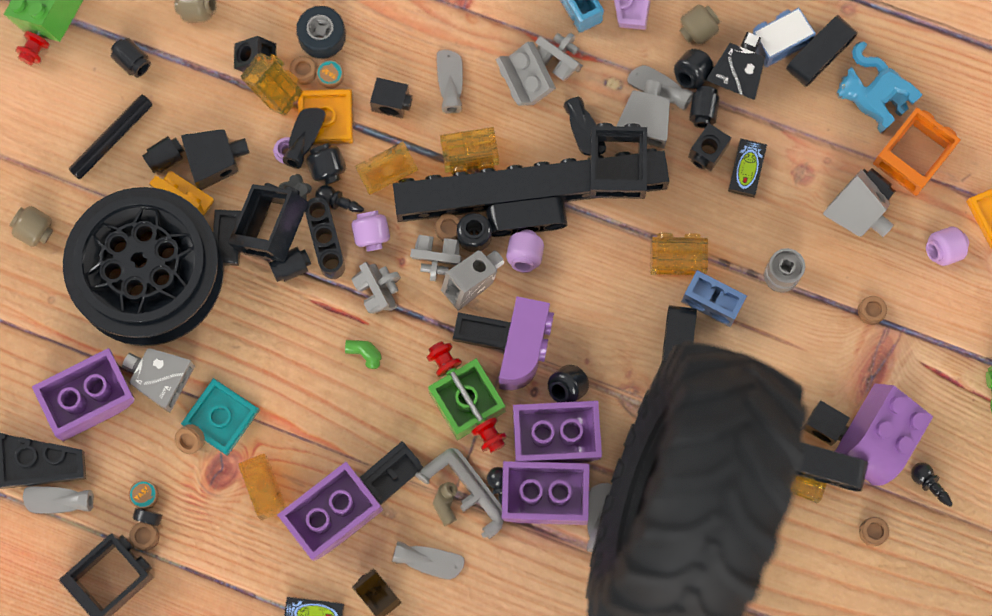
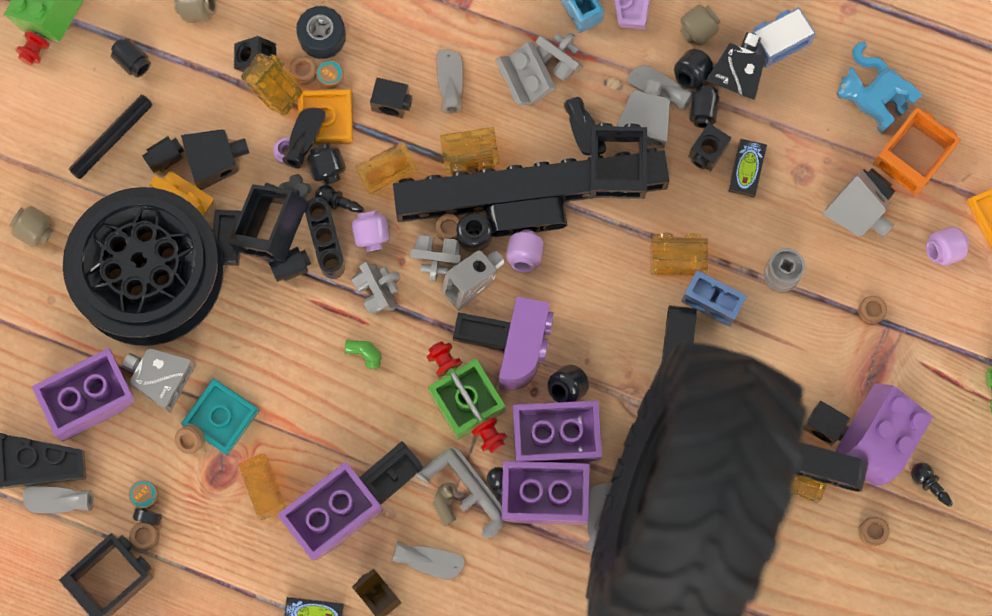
(821, 50): black beam -> none

